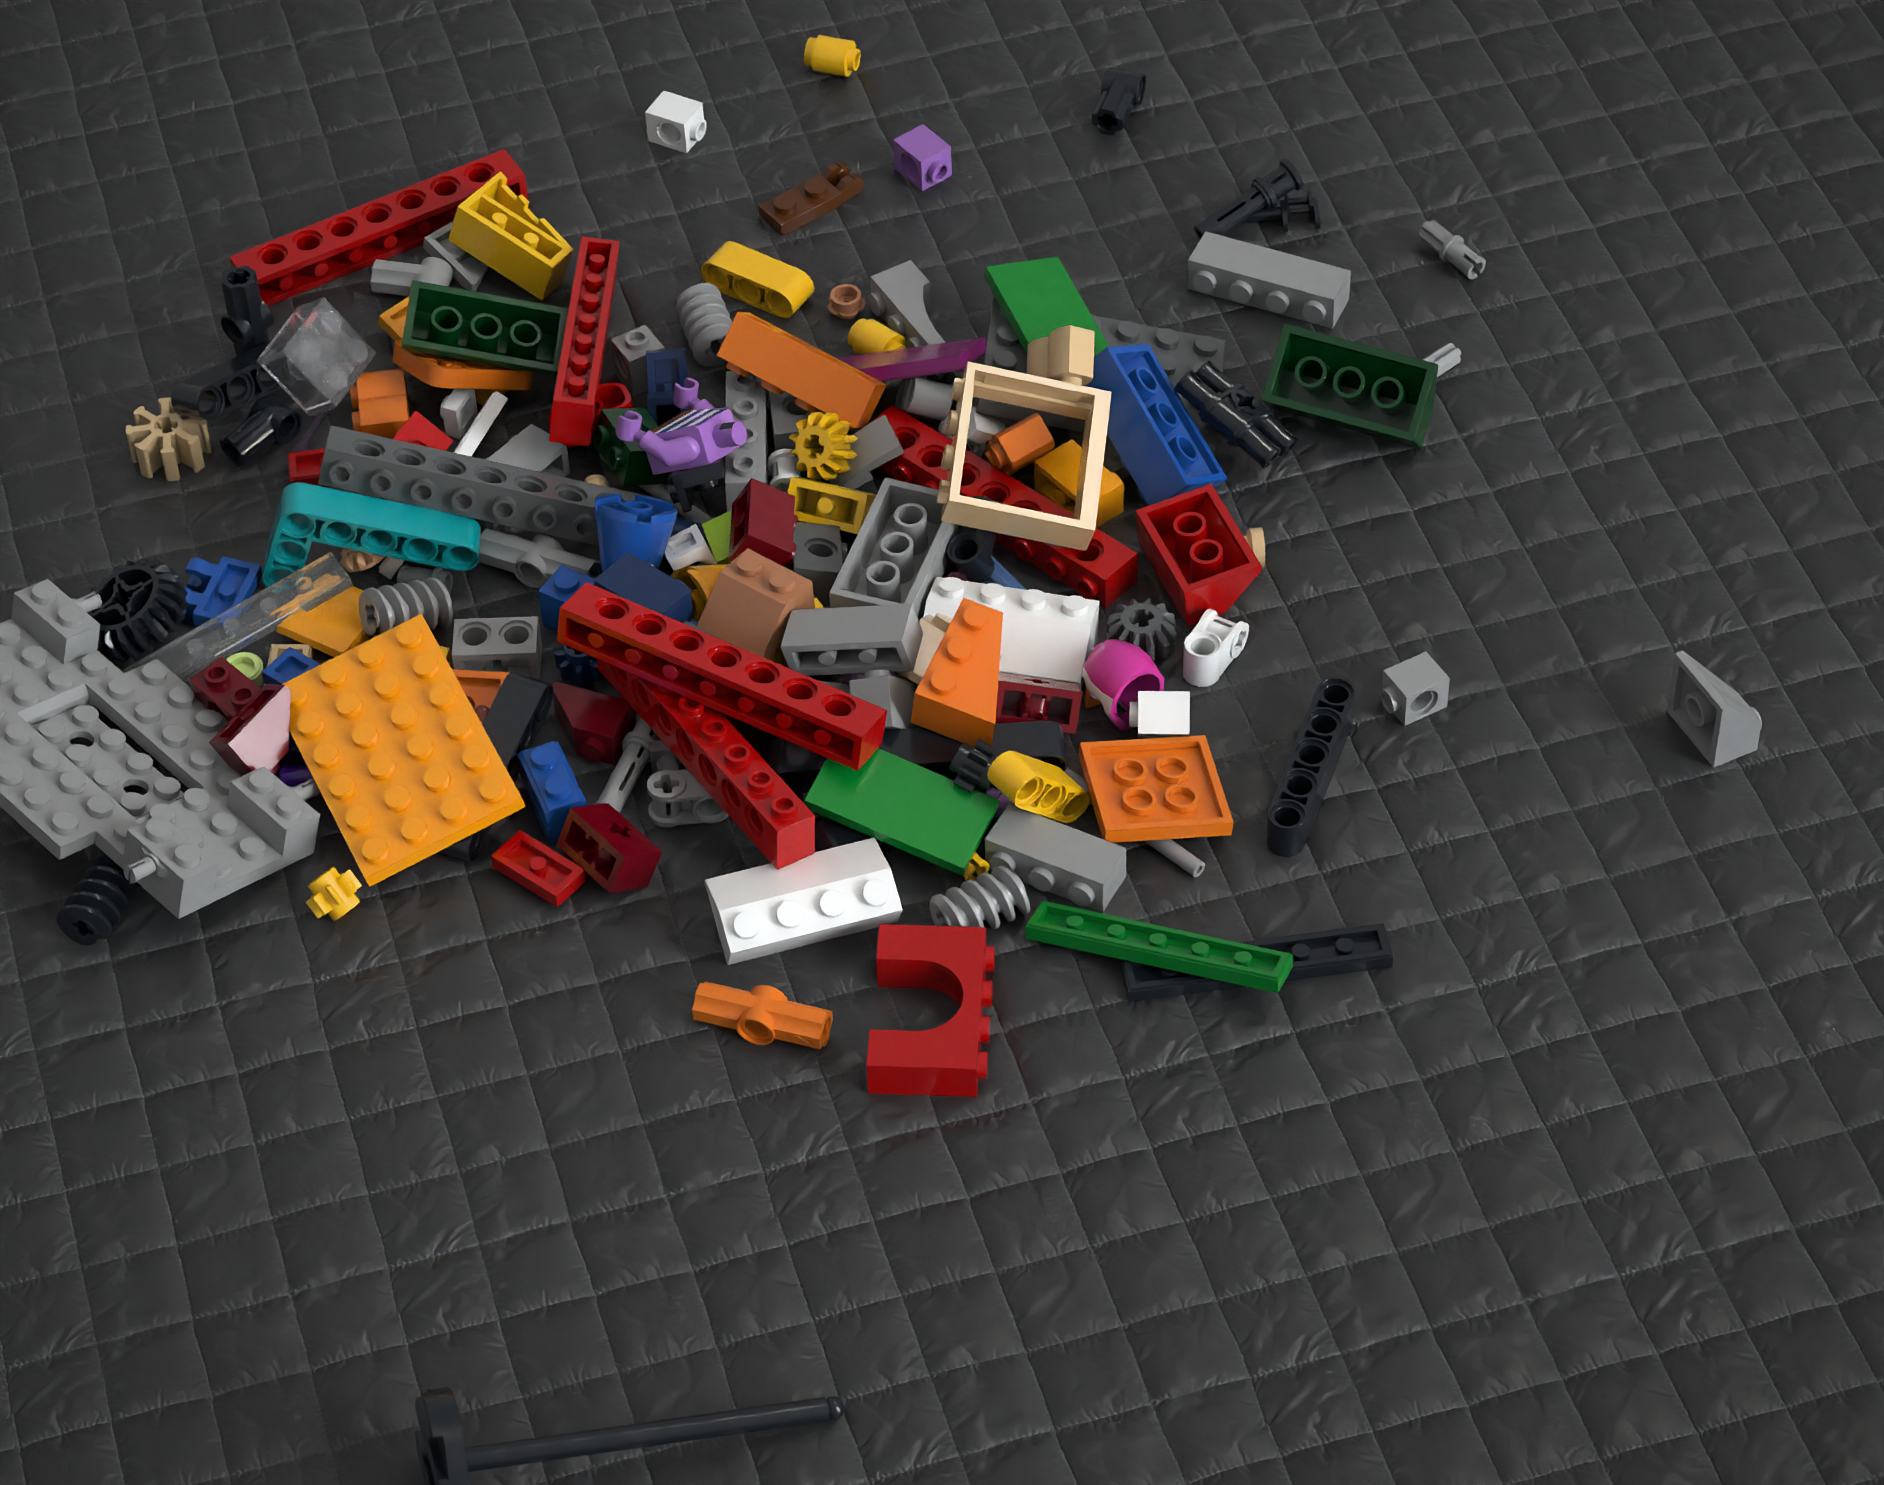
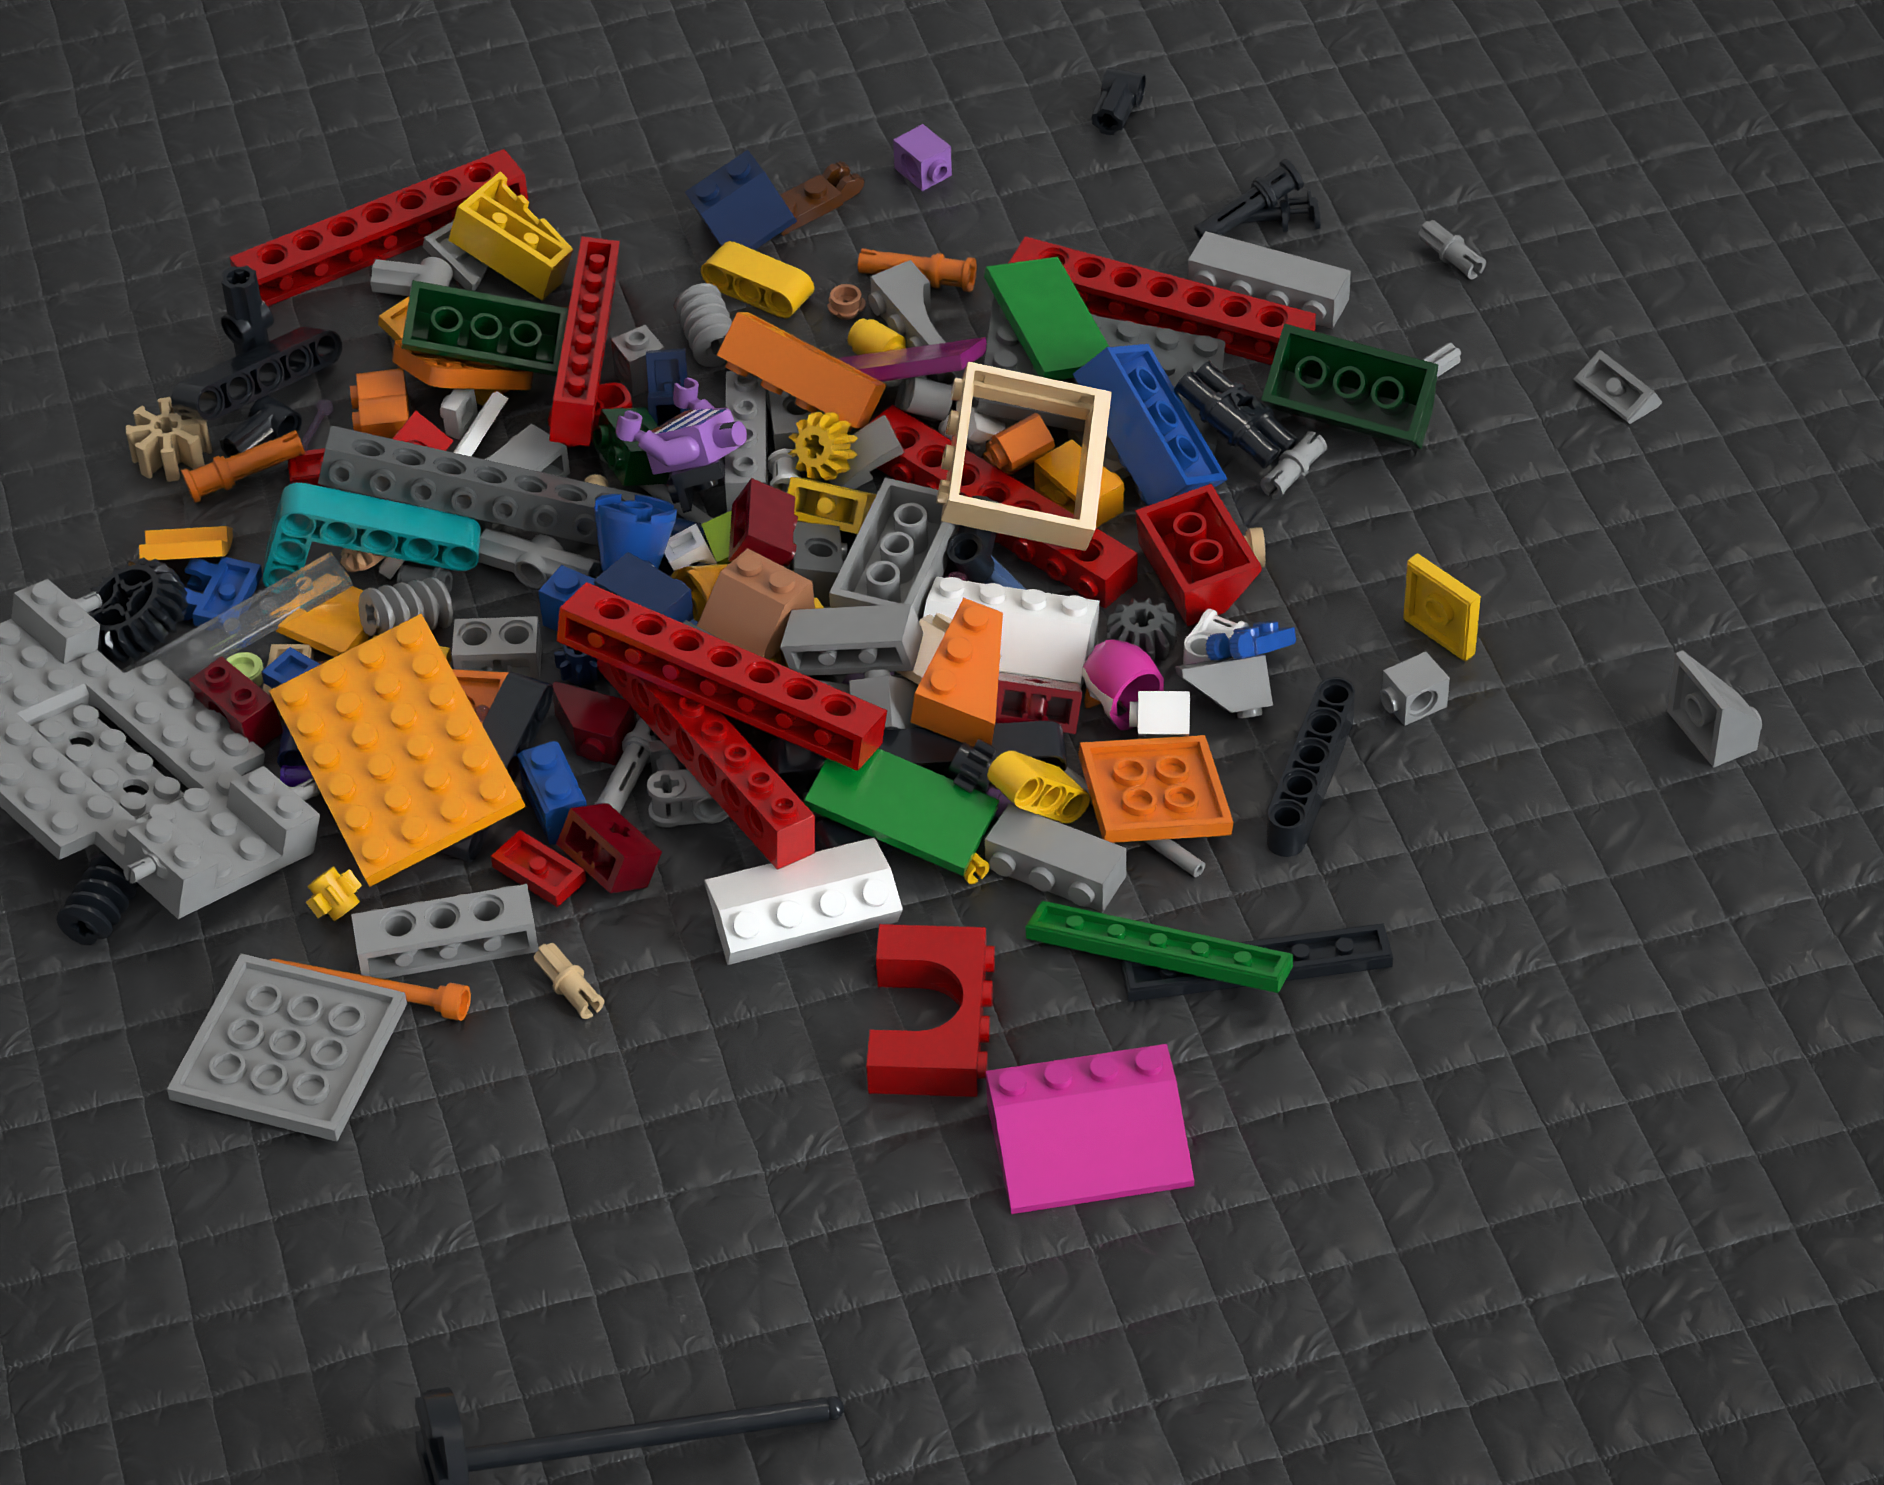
(186, 543): none -> light orange slope
(225, 471): none -> orange pin
(257, 732): slope -> none
(287, 1047): none -> light grey plate
(316, 356): clear brick -> none
(445, 932): none -> light grey brick
(449, 1000): none -> orange piece
(568, 980): none -> tan axle
(675, 121): white brick -> none
(741, 203): none -> dark blue slope
(762, 1015): orange piece -> none
(832, 55): yellow brick -> none
(935, 268): none -> orange pin
(981, 900): light grey piece -> none
(1063, 355): tan brick -> none
(1089, 1128): none -> dark pink slope
(1167, 301): none -> red brick
(1232, 683): none -> light grey slope
(1250, 641): none -> blue hinge
(1293, 465): none -> light grey pin
(1441, 607): none -> yellow tile
(1617, 388): none -> light grey slope

